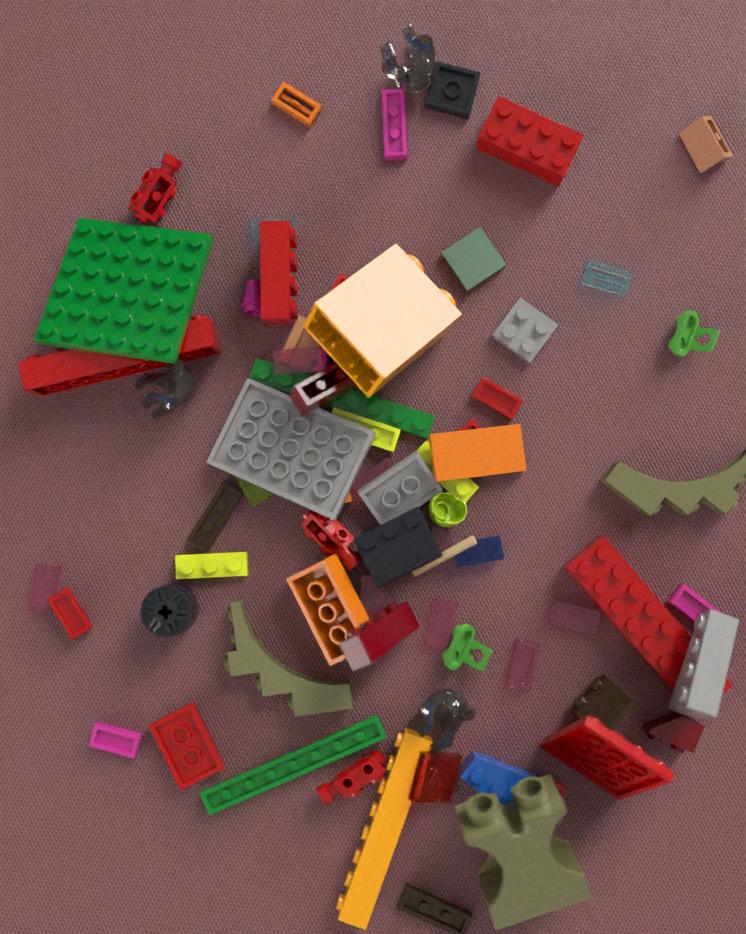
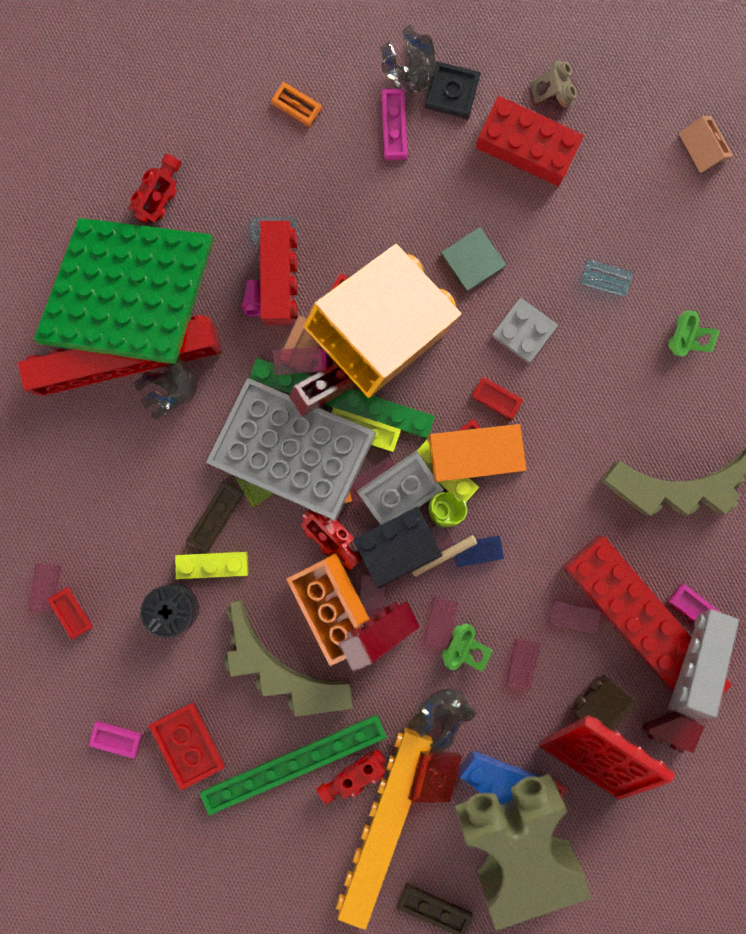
(559, 86): none -> dark tan bracket

